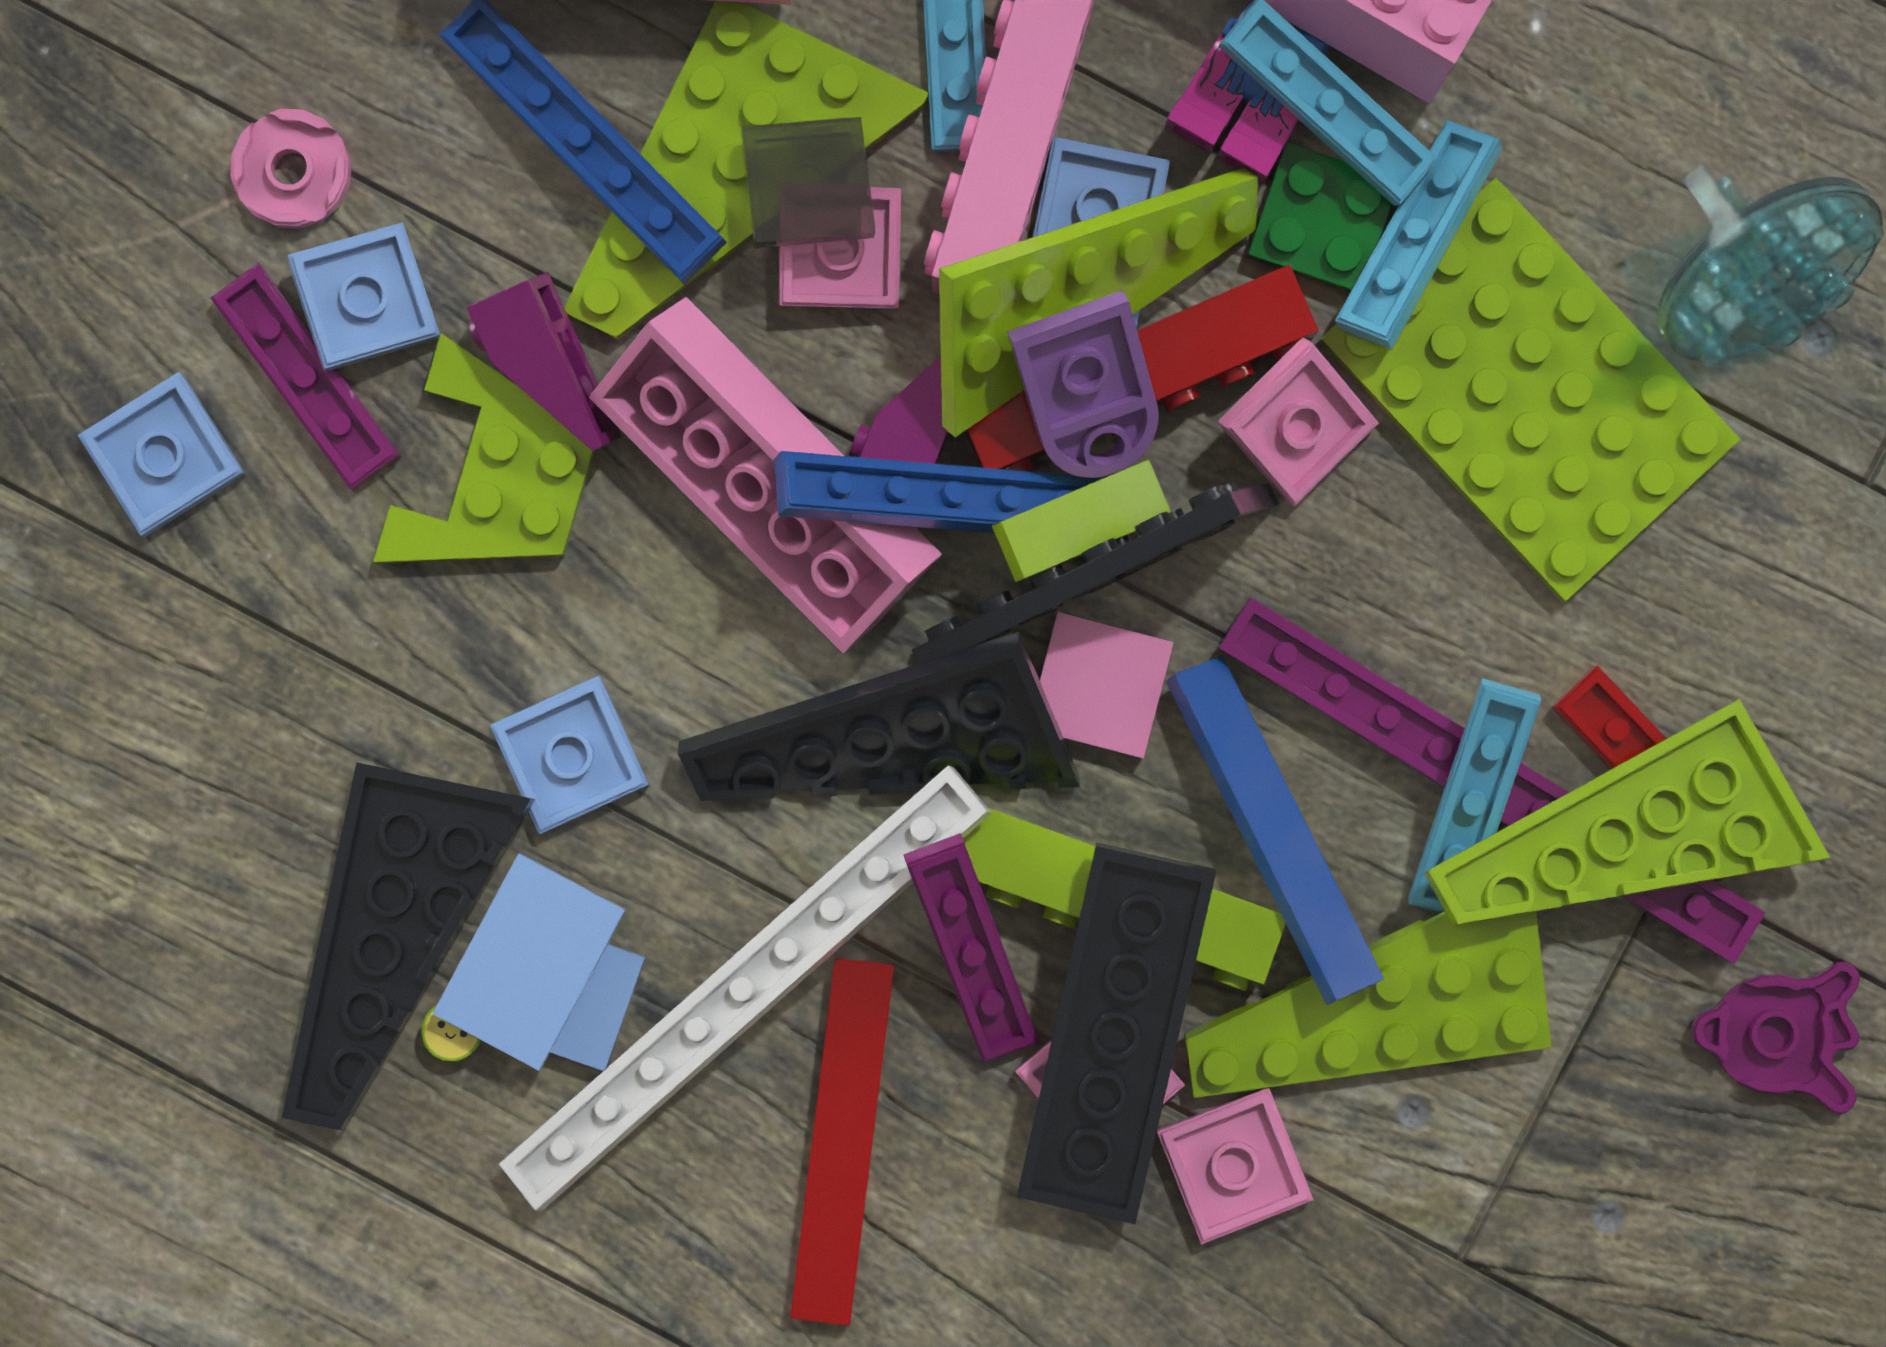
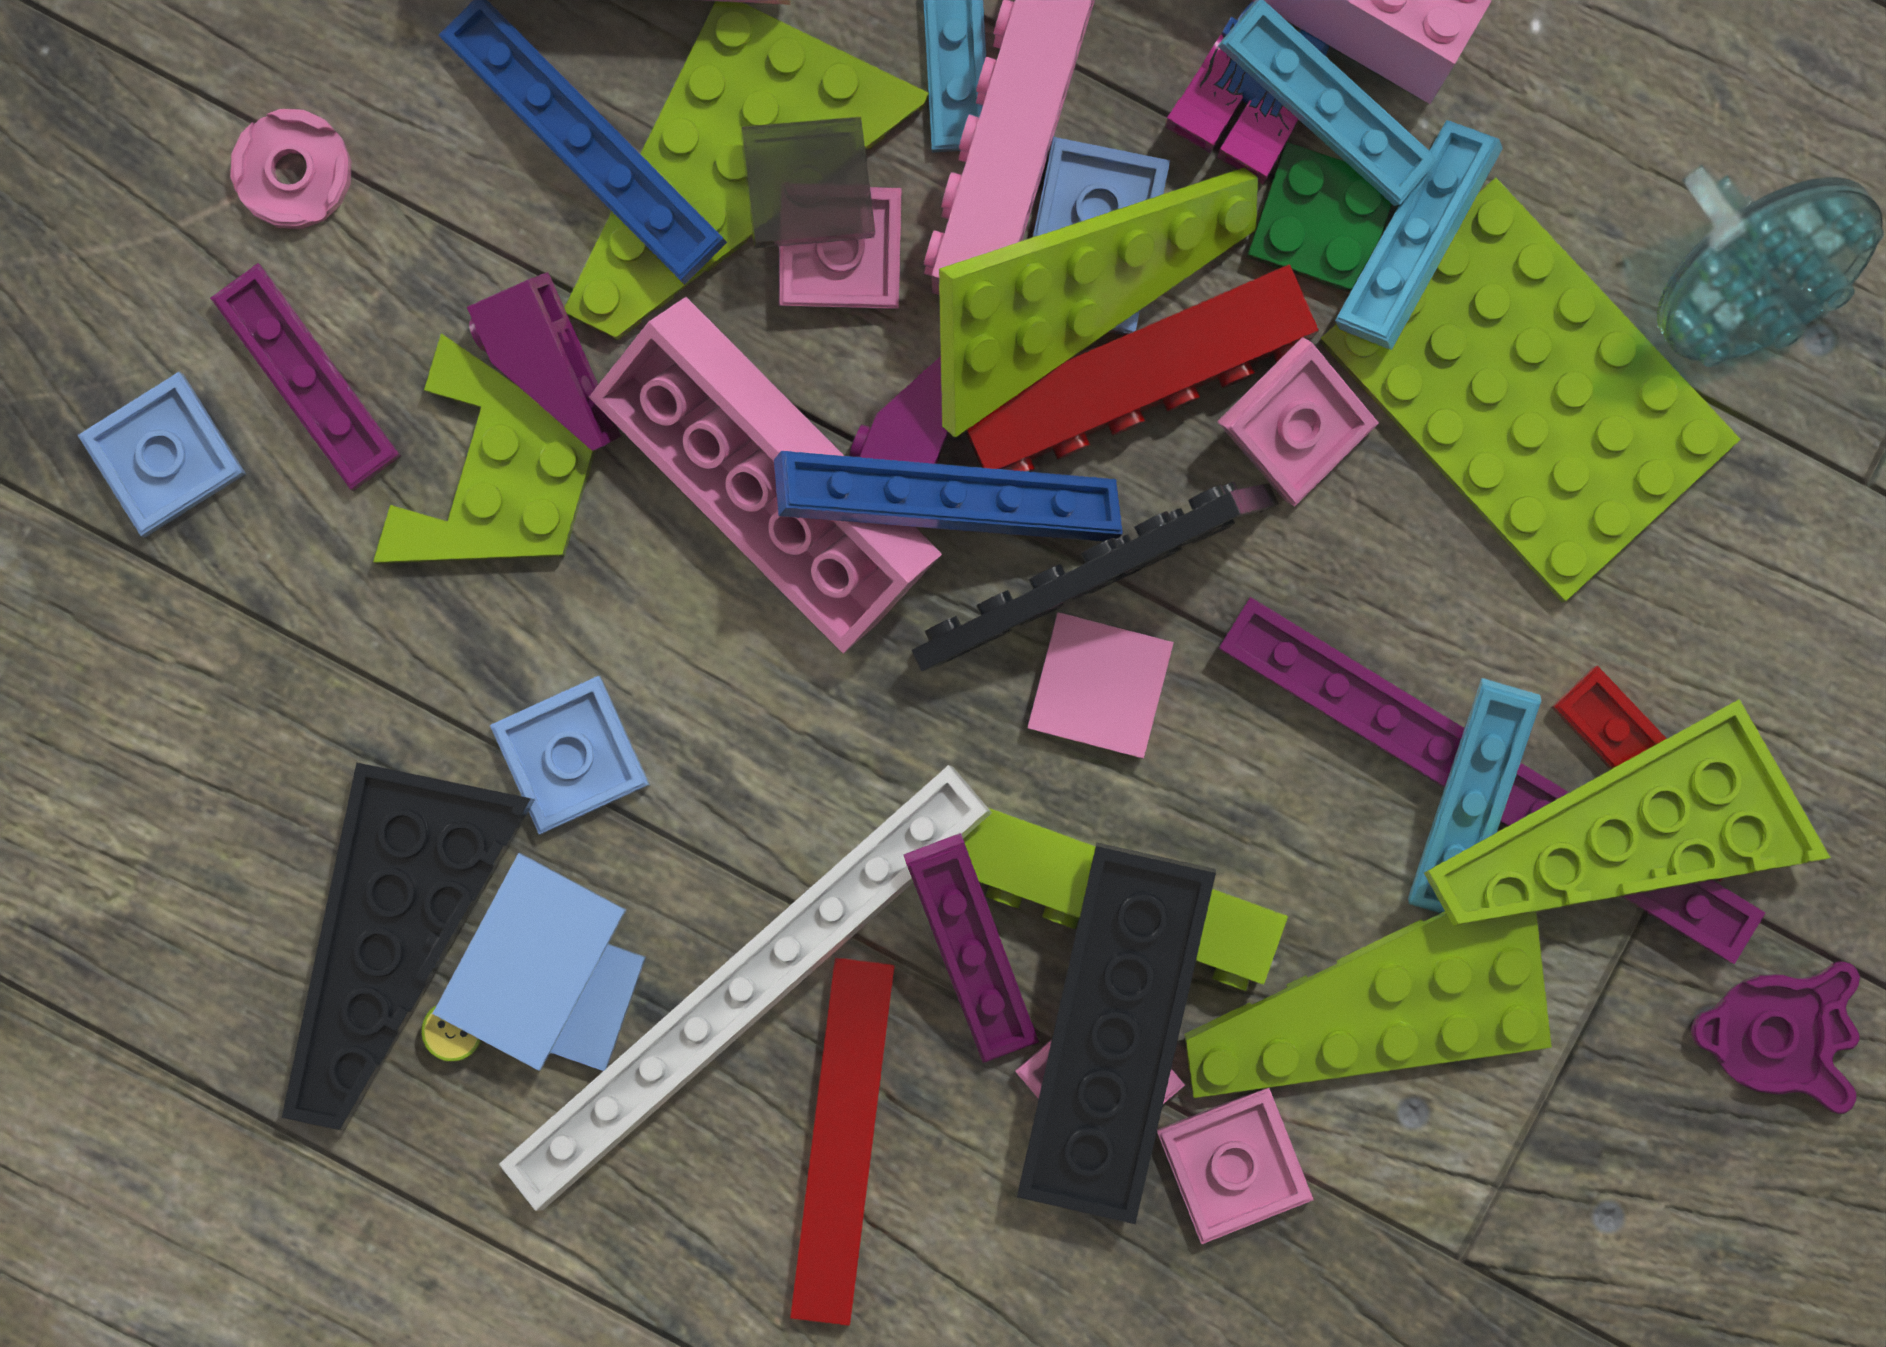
(363, 297): light blue tile -> none
(895, 733): black wing -> none
(1080, 520): lime tile -> none
(1087, 380): medium lavender tile -> none
(1275, 830): blue tile -> none

